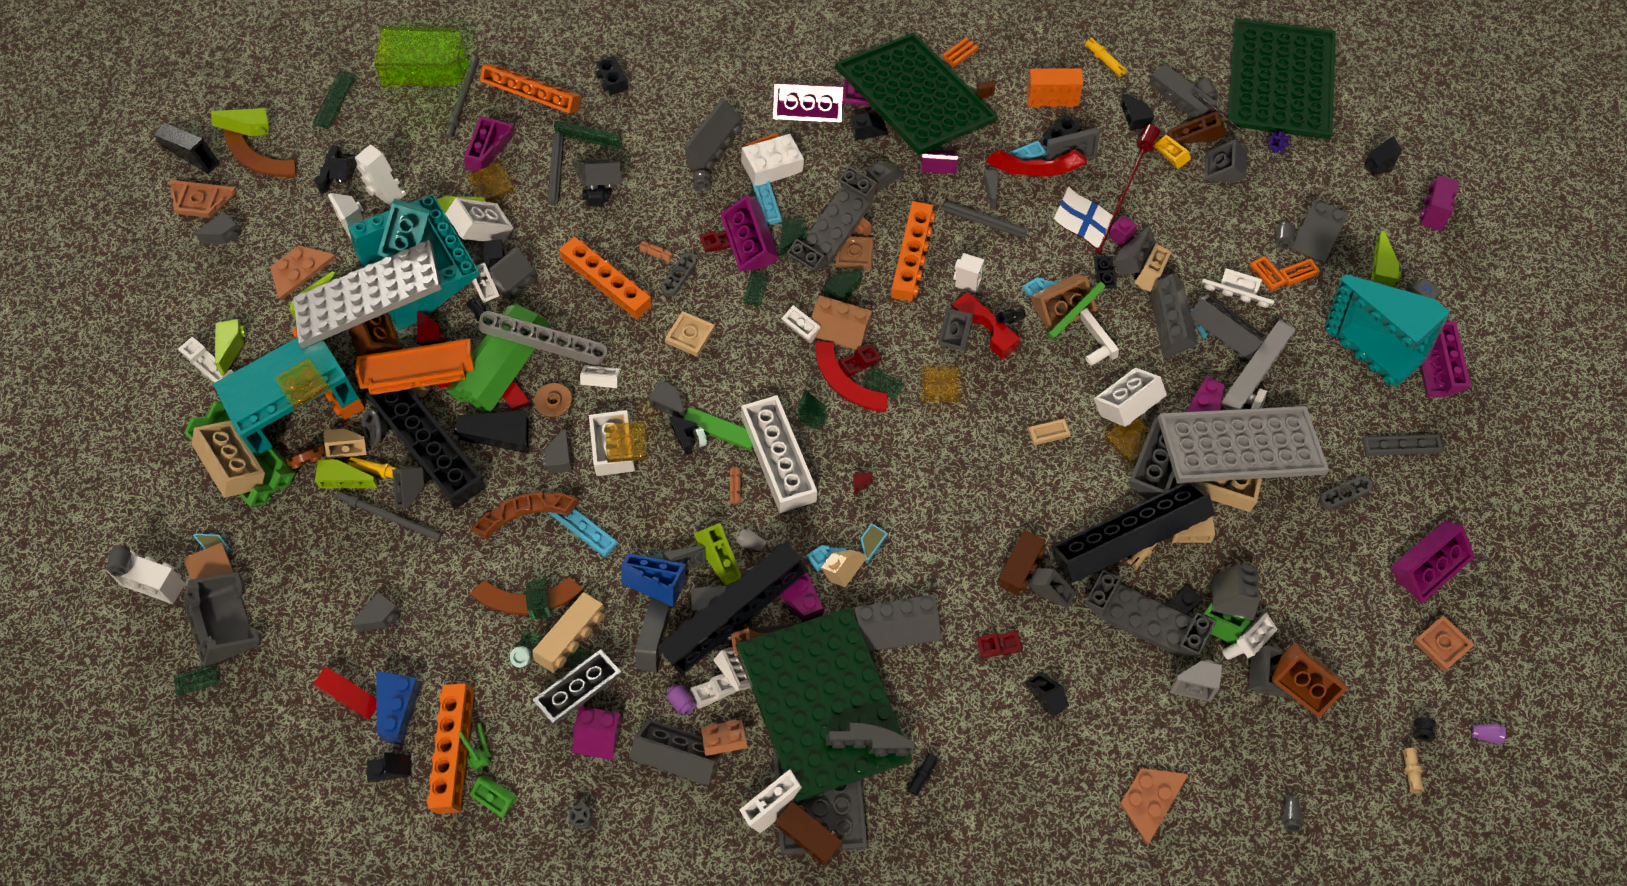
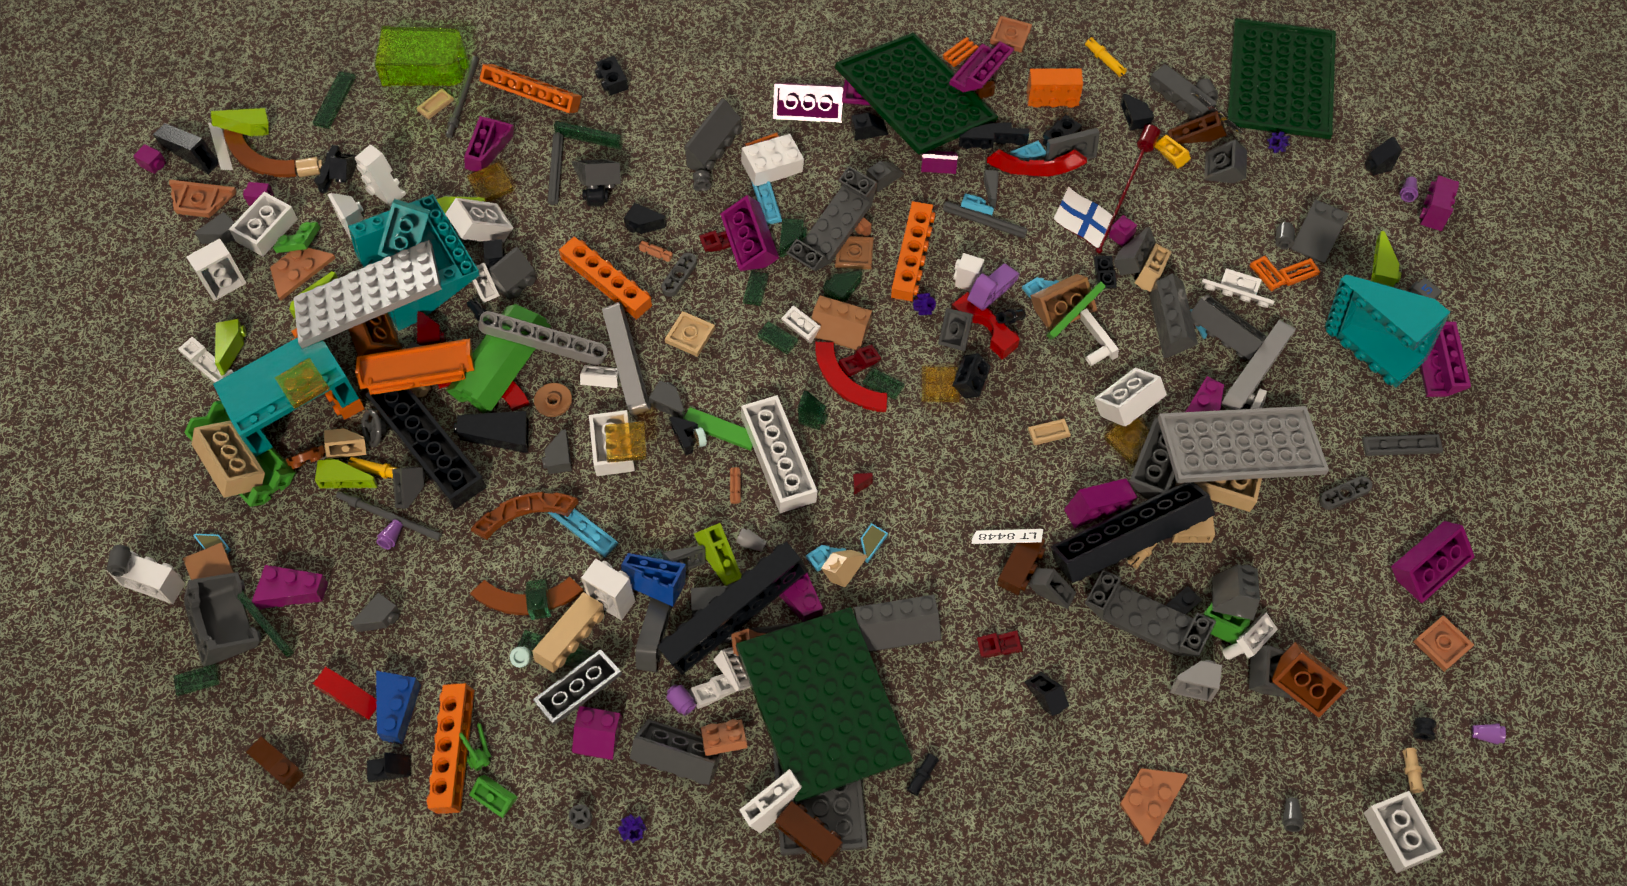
(149, 159): none -> magenta brick
(216, 269): none -> white brick
(220, 147): none -> white sticker
(254, 191): none -> magenta brick
(263, 224): none -> white brick
(265, 624): none -> clear green tile
(275, 763): none -> reddish brown slope
(288, 587): none -> magenta wedge
(300, 240): none -> bright green plate
(308, 166): none -> tan brick
(389, 535): none -> medium lavender cone
(435, 104): none -> tan tile
(609, 588): none -> white brick
(626, 359): none -> light grey beam
(631, 828): none -> dark purple gear
(643, 220): none -> black slope
(777, 338): none -> clear green tile
(879, 740): dark grey slope -> none
(924, 304): none -> dark purple gear
(971, 375): none -> black brick
(977, 204): none -> medium azure tile
(980, 67): none -> magenta slope
(988, 134): none -> black slope
(989, 288): none -> medium lavender beam
(1007, 536): none -> white sticker
(1011, 32): none -> nougat plate
(1099, 501): none -> magenta wedge
(1403, 832): none -> white brick
(1409, 190): none -> medium lavender cone

